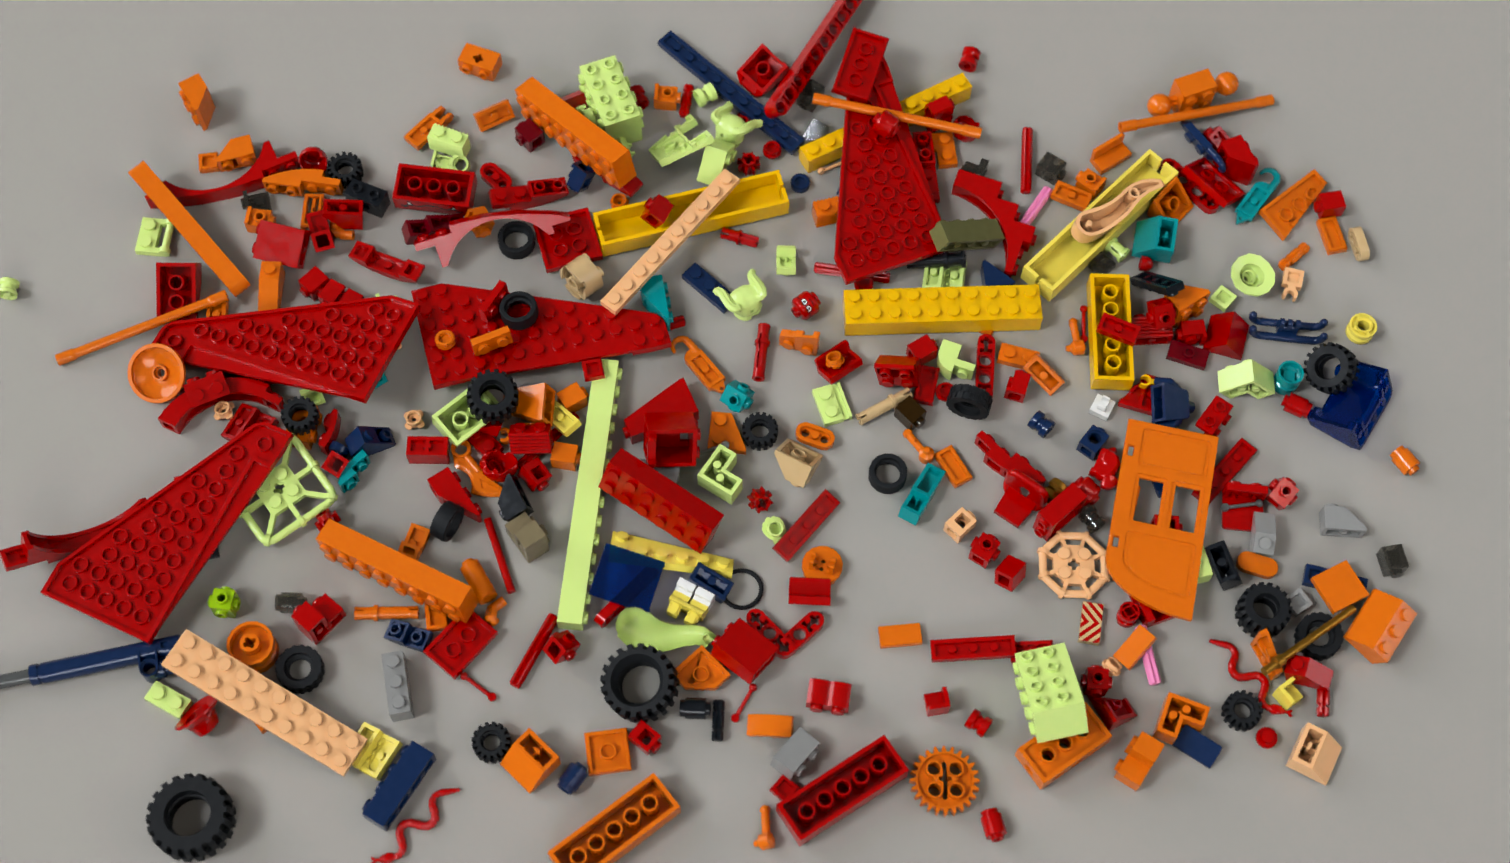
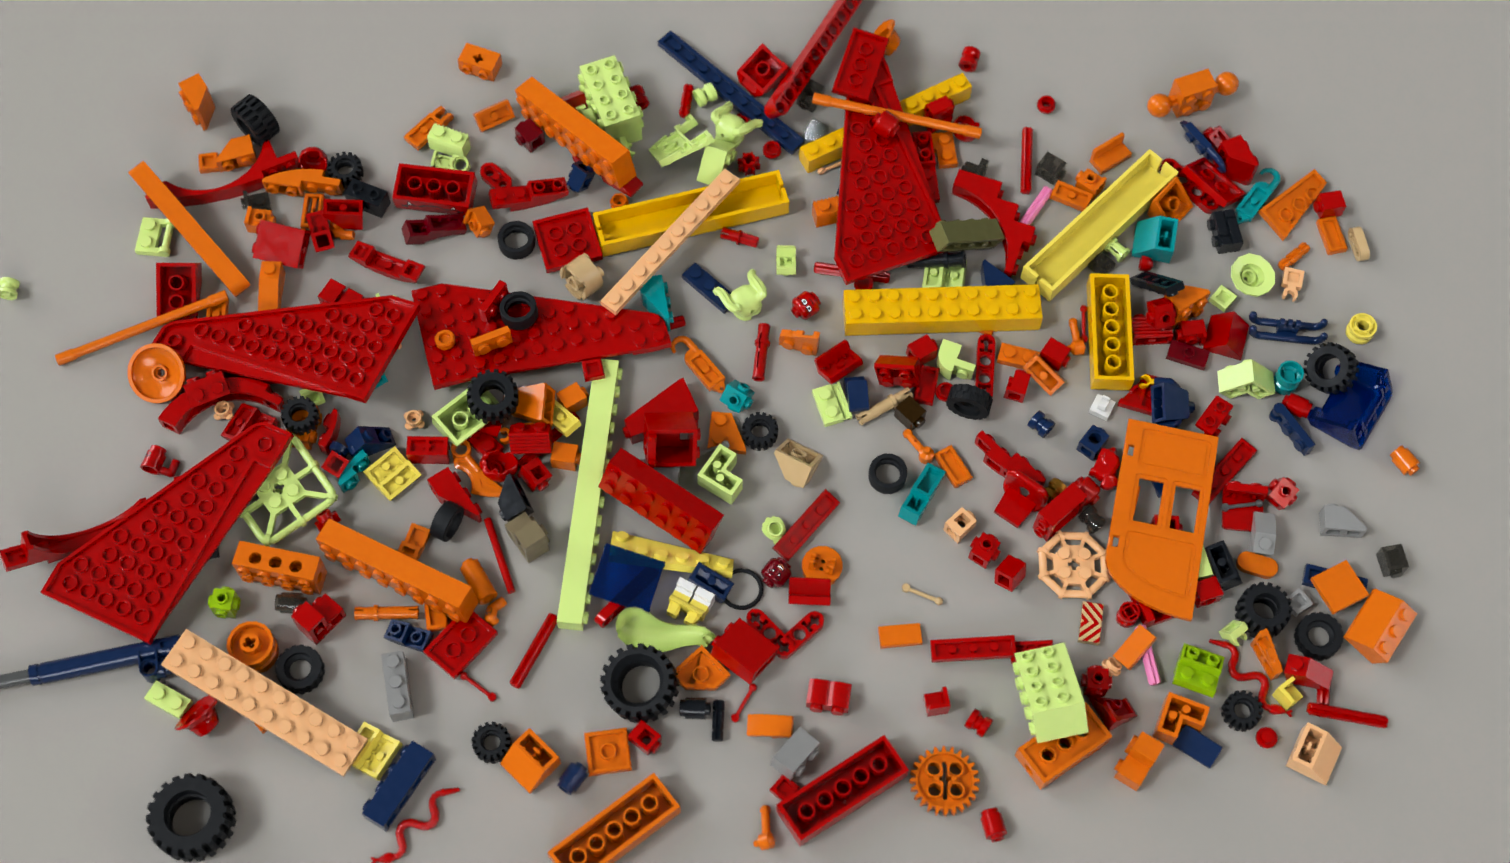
(154, 462): none -> red piece
(255, 119): none -> black tyre
(279, 568): none -> orange brick
(313, 283): red brick -> none
(392, 473): none -> light yellow slope
(447, 240): slope -> none
(561, 647): red brick -> none
(656, 210): red brick -> none
(666, 97): orange brick -> none
(758, 494): red gear -> none
(776, 572): none -> dark red head
(800, 183): dark blue tile -> none
(815, 436): orange plate -> none
(834, 360): orange plate -> none
(857, 393): none -> dark blue slope
(887, 30): none -> orange hat
(906, 588): none -> tan hinge
(1046, 100): none -> red plate
(1056, 354): none -> red brick
(1098, 221): light nougat animal -> none
(1118, 329): red plate -> none
(1198, 670): none -> lime brick
(1208, 592): none -> red brick
(1225, 231): none -> black brick
(1233, 631): none -> yellowish green tile
(1257, 102): orange piece -> none
(1281, 659): pearl gold bar -> none
(1292, 429): none -> dark blue plate
(1347, 715): none -> red axle

